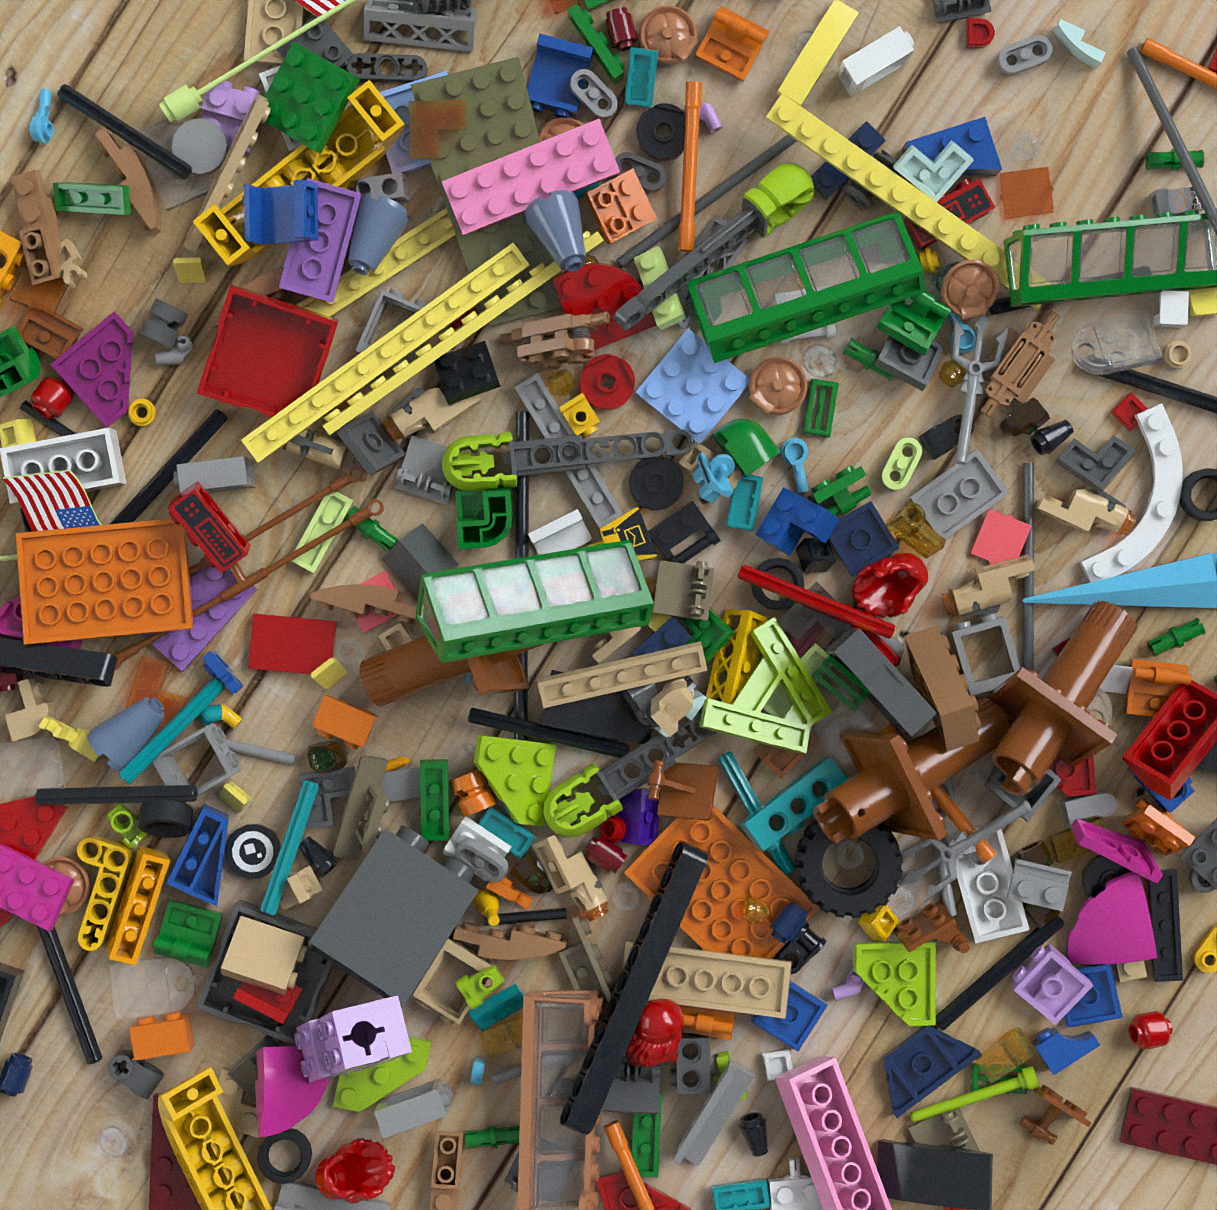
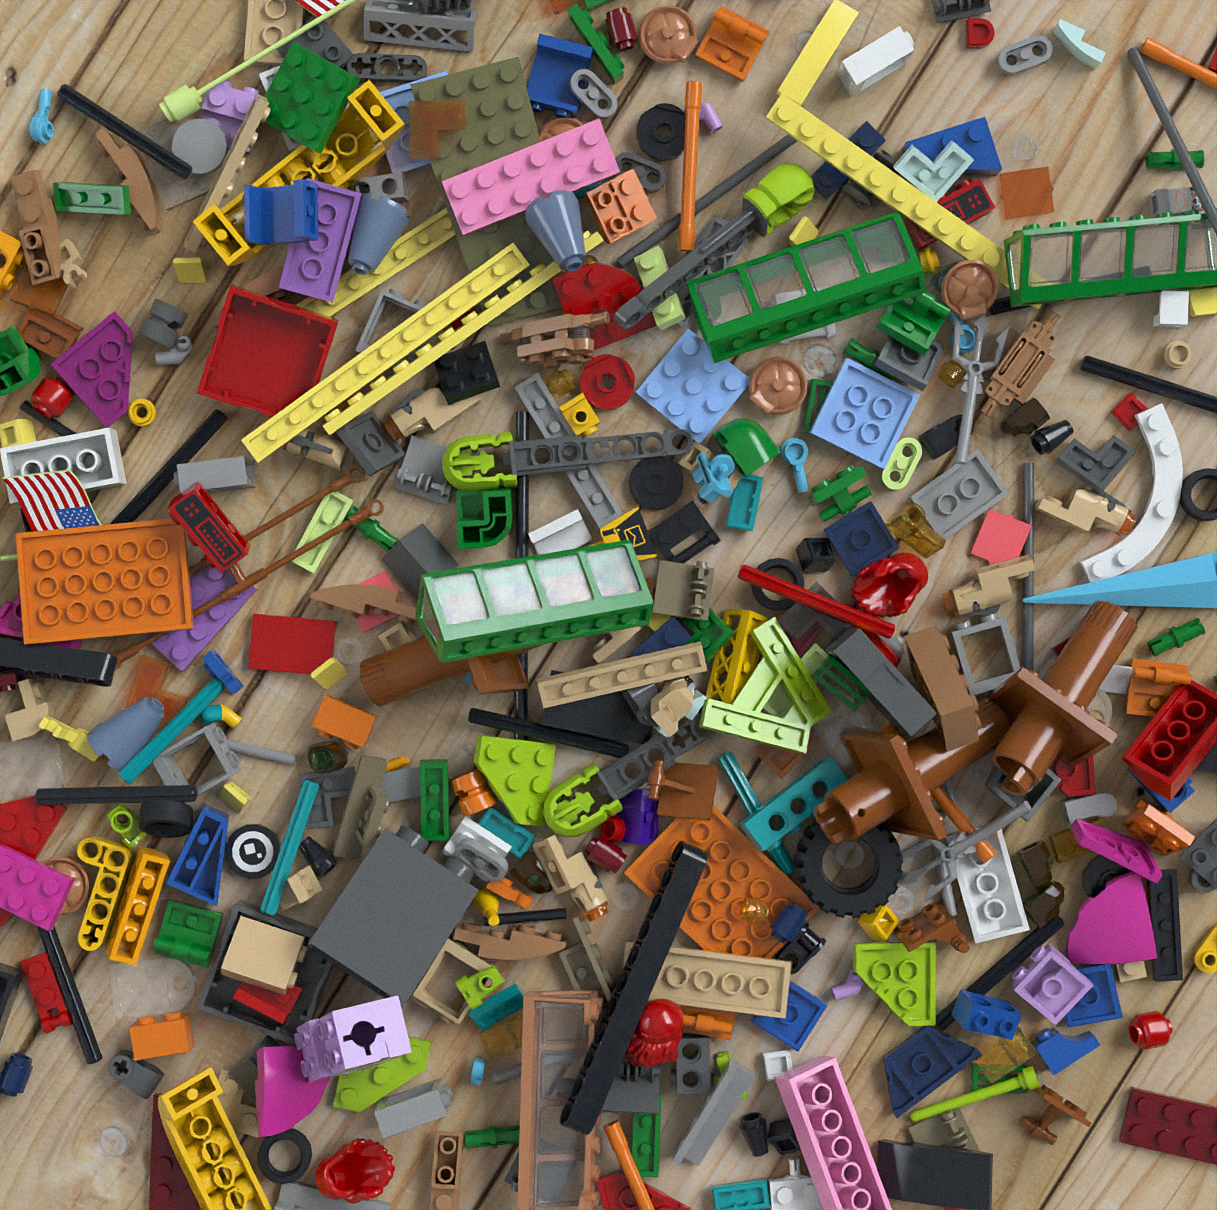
(45, 992): none -> red plate
(641, 77): teal plate -> none
(783, 1137): none -> black slope
(793, 516): blue brick -> none
(803, 232): none -> light yellow slope
(864, 413): none -> light blue plate
(986, 1015): none -> blue brick
(1039, 884): light grey plate -> none
(1117, 344): clear plate -> none

